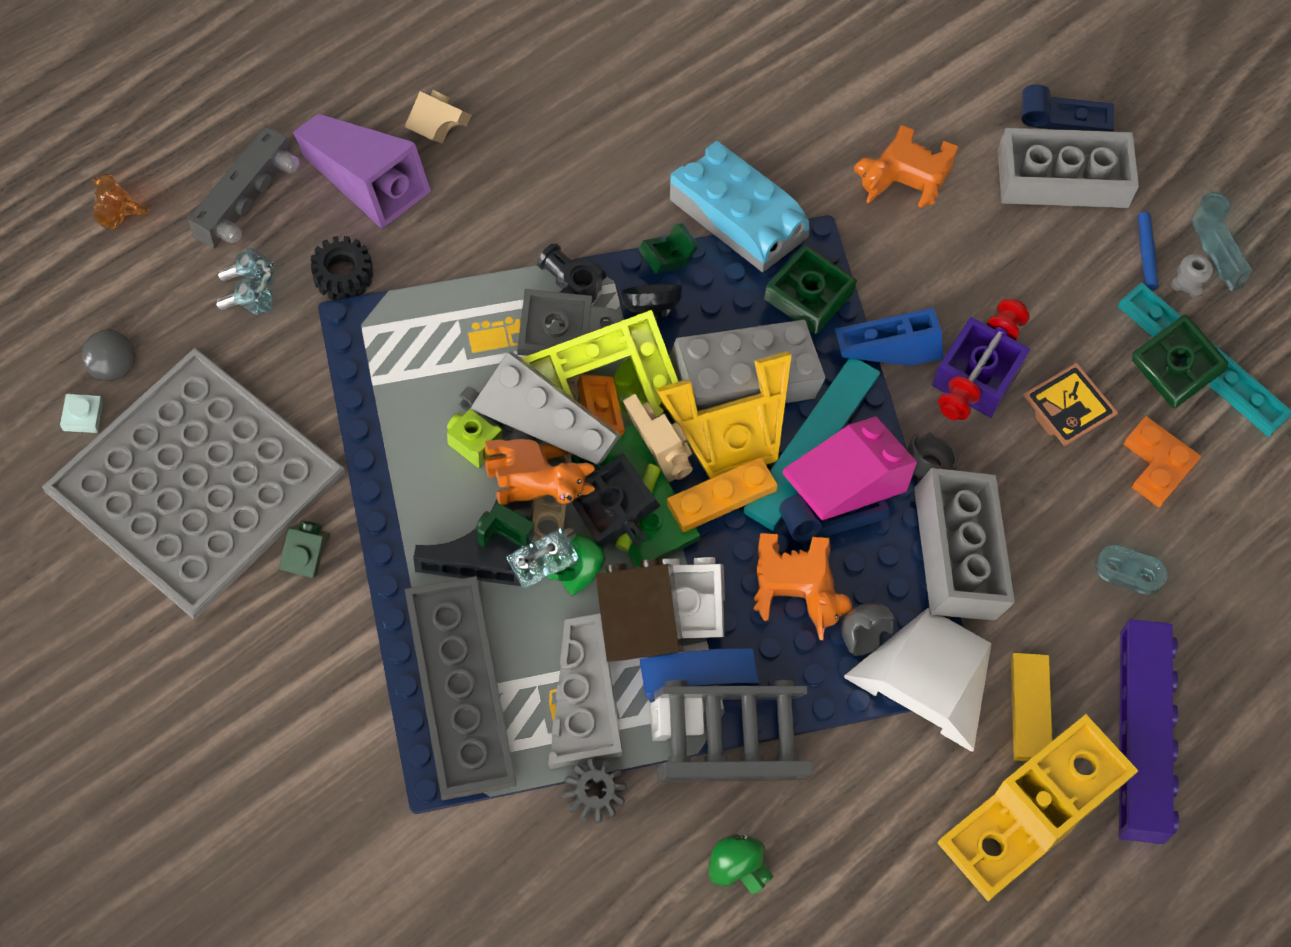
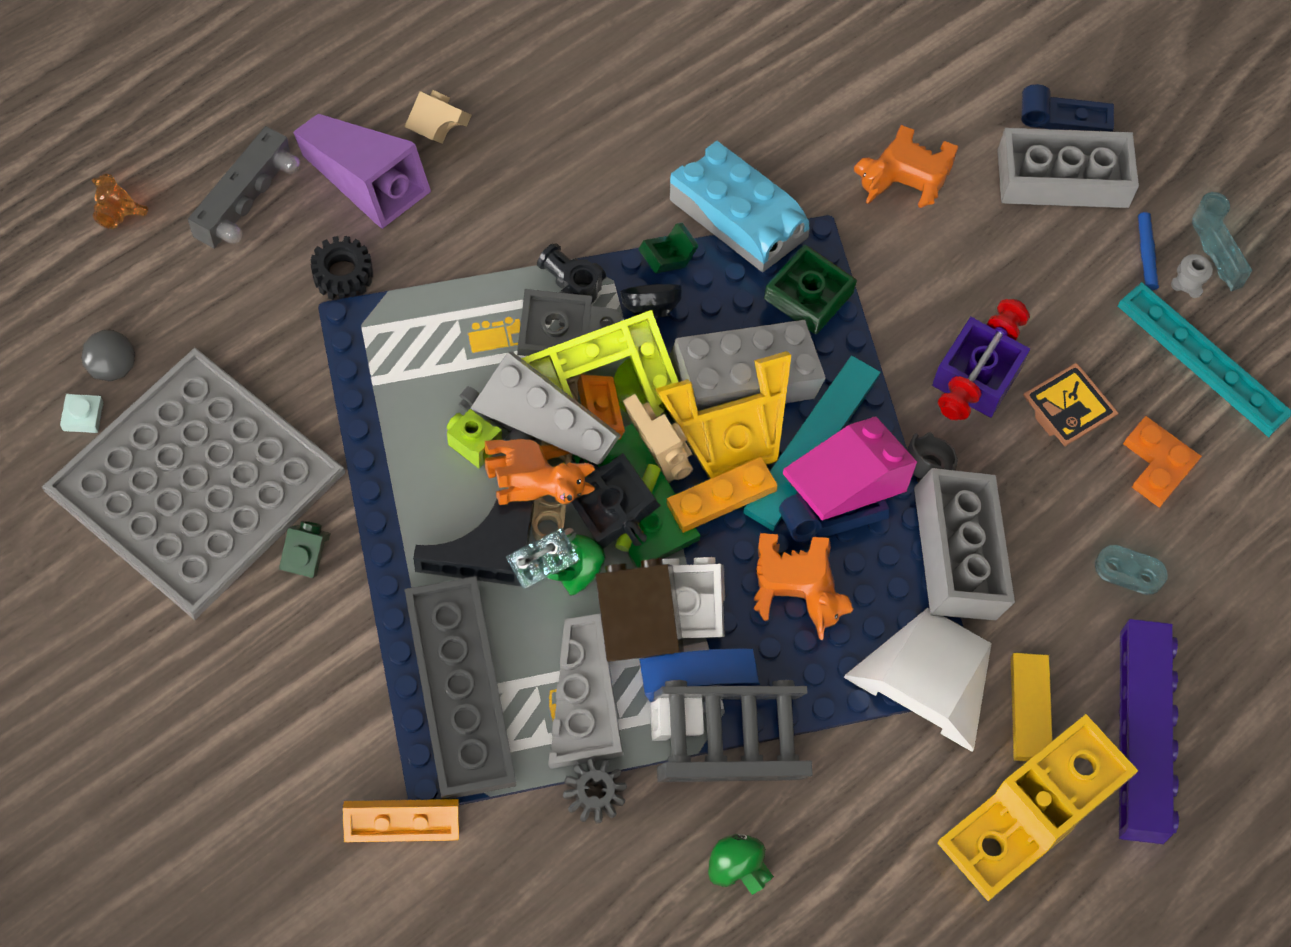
(252, 291): clear light blue piece -> none
(401, 820): none -> light orange plate
(508, 523): dark green bracket -> none
(864, 626): dark grey hair -> none
(897, 339): blue slope -> none
(1180, 340): dark green brick -> none

